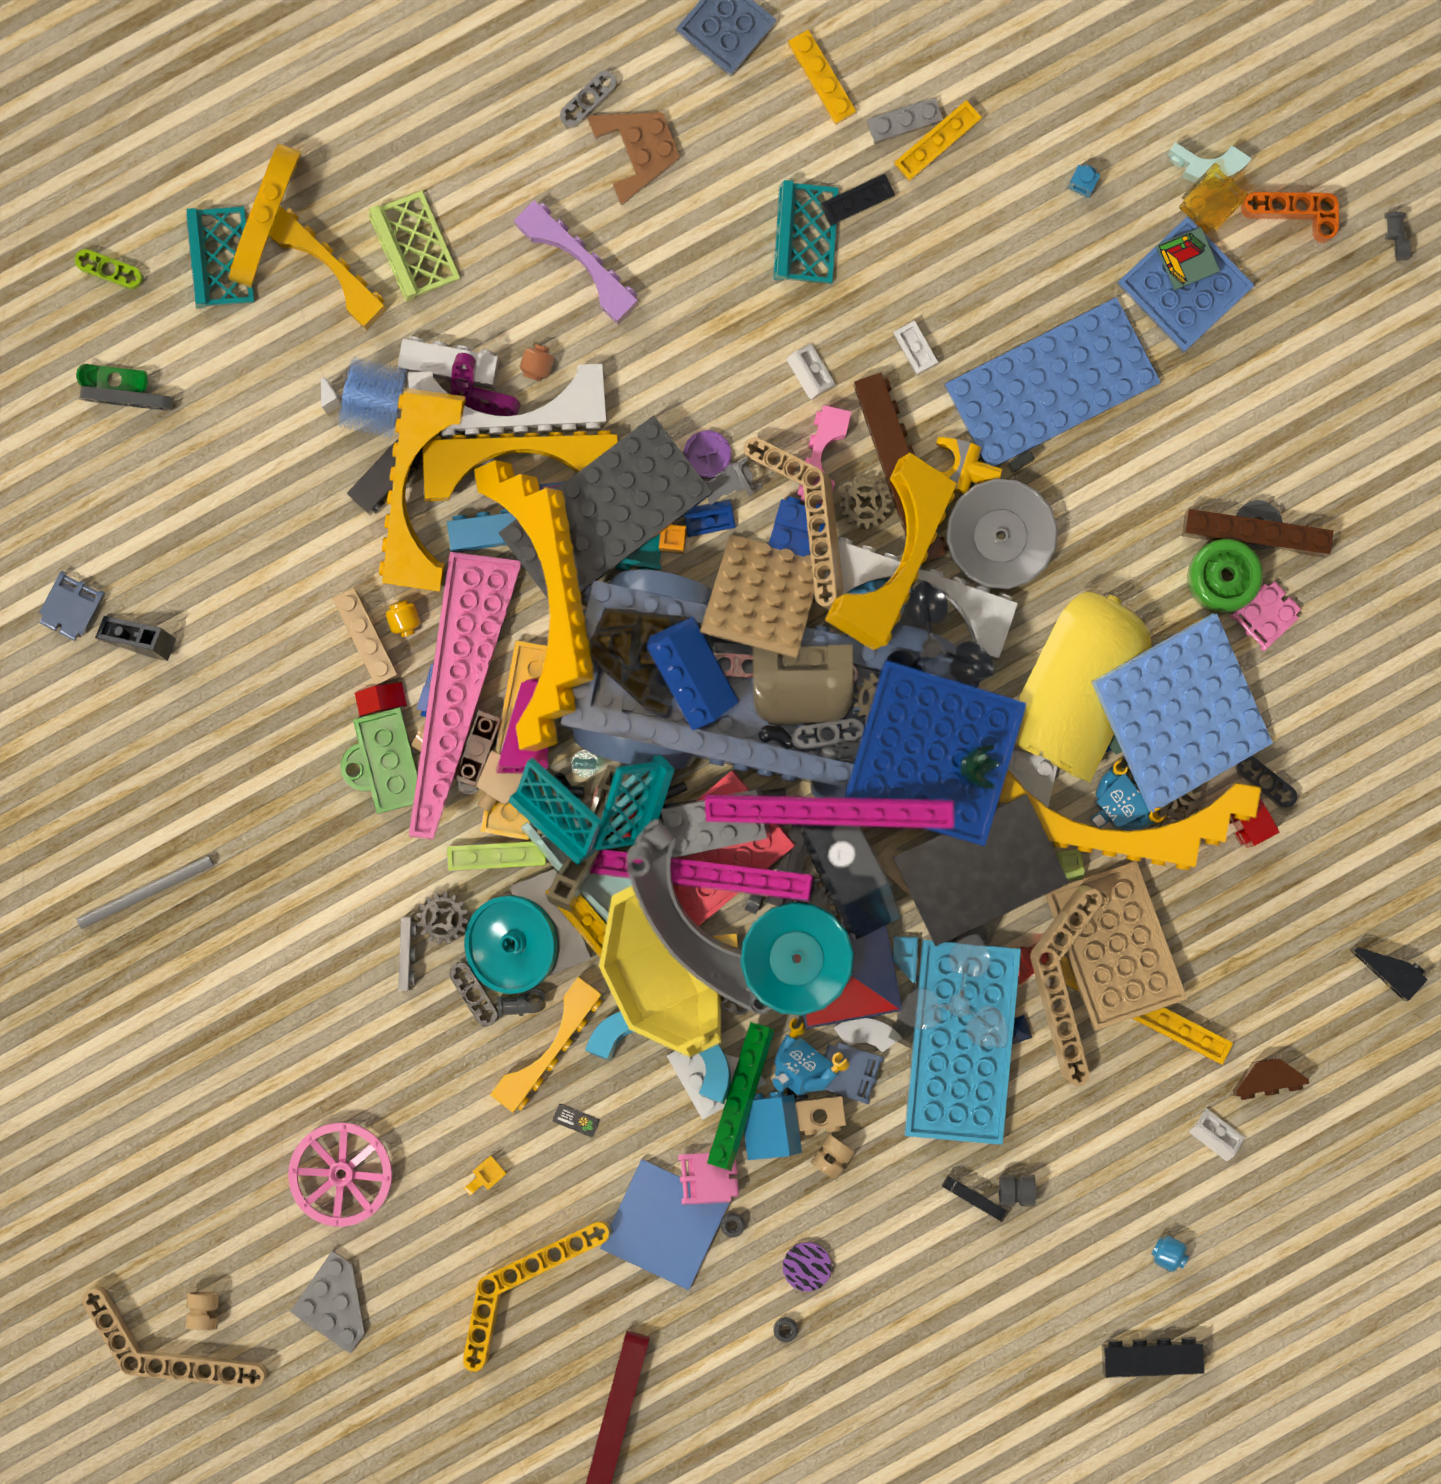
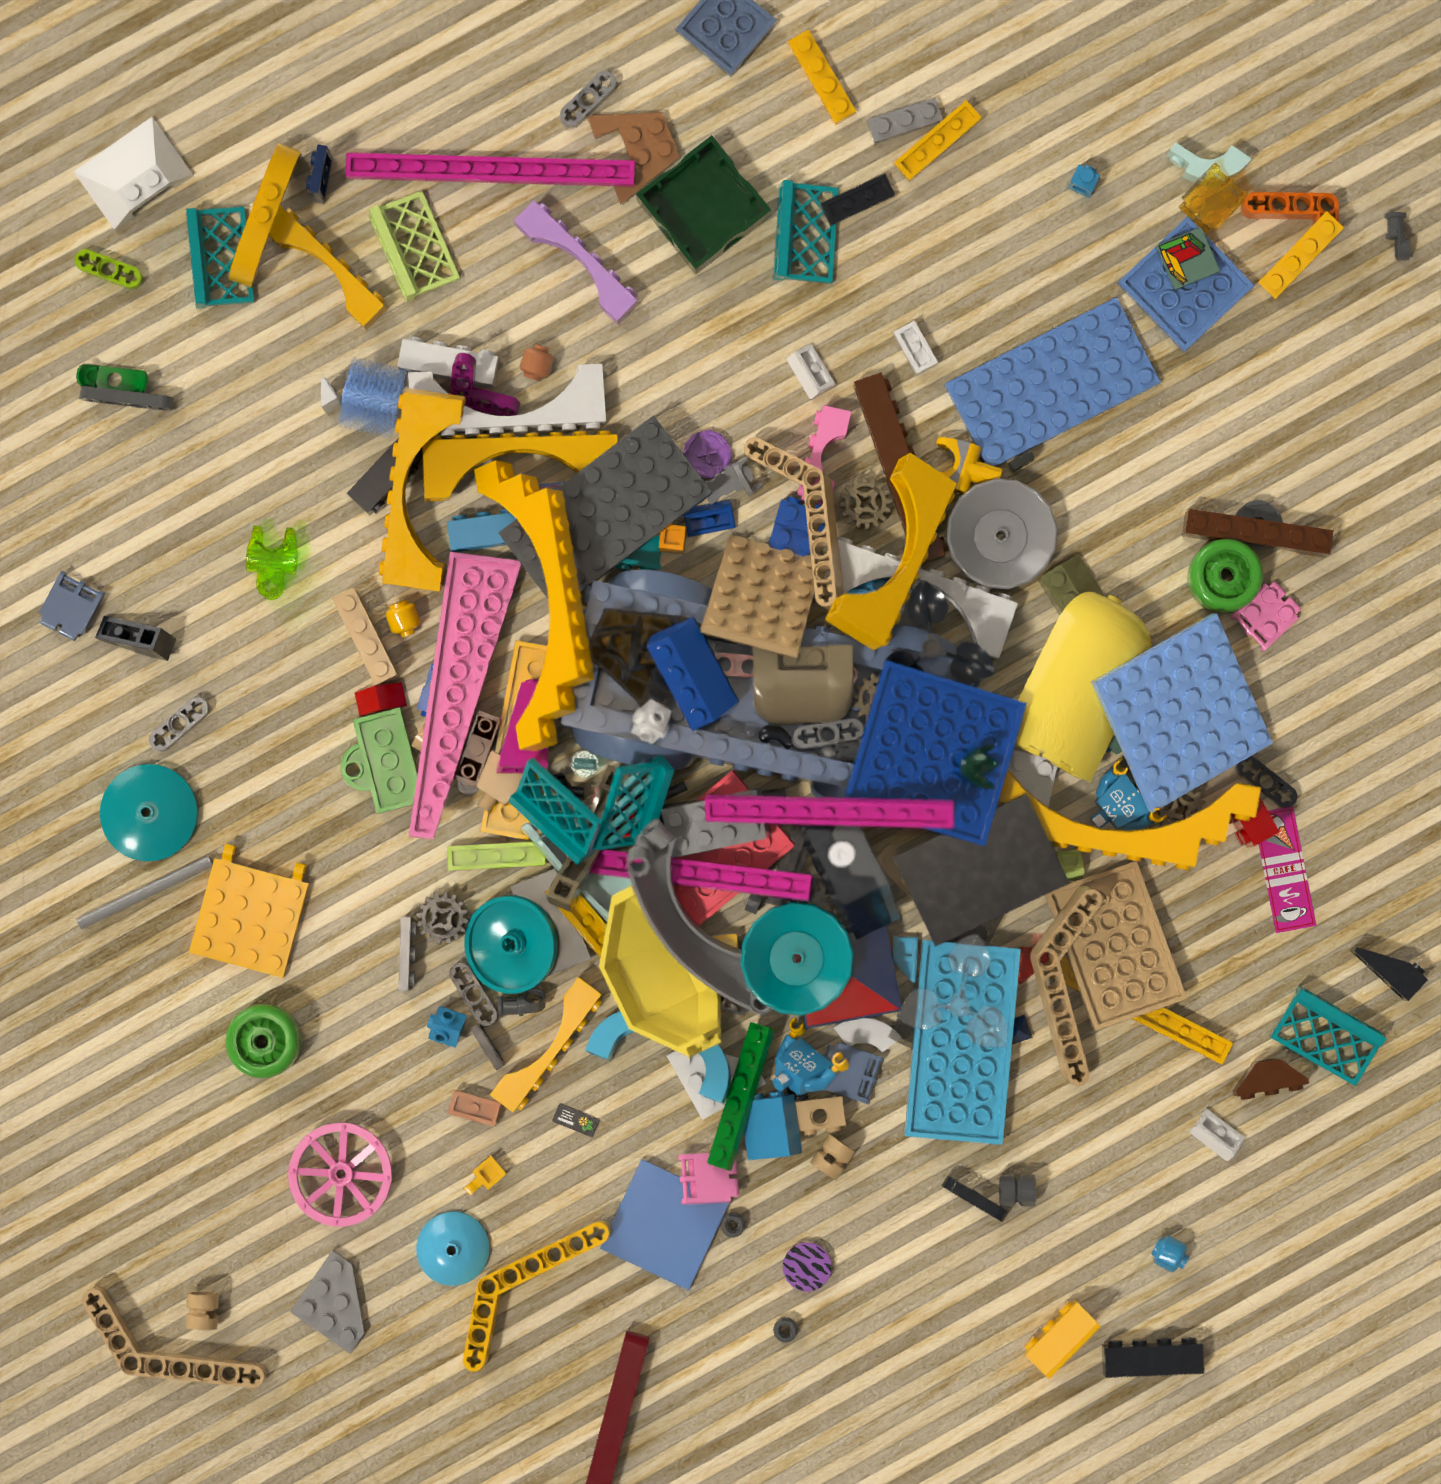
(132, 172): none -> white slope
(170, 741): none -> light grey beam
(171, 816): none -> teal dish
(249, 915): none -> yellow plate
(271, 563): none -> clear neon green piece
(282, 1035): none -> bright green wheel
(318, 181): none -> dark blue plate
(446, 1026): none -> dark azure brick
(458, 1231): none -> medium azure dish
(474, 1108): none -> nougat plate
(488, 1047): none -> tile
(490, 169): none -> dark pink plate
(651, 721): none -> white brick
(703, 205): none -> dark green tile
(1061, 1338): none -> yellow slope
(1068, 582): none -> olive slope
(1286, 875): none -> sticker
(1301, 255): none -> yellow plate
(1342, 1020): none -> teal fence

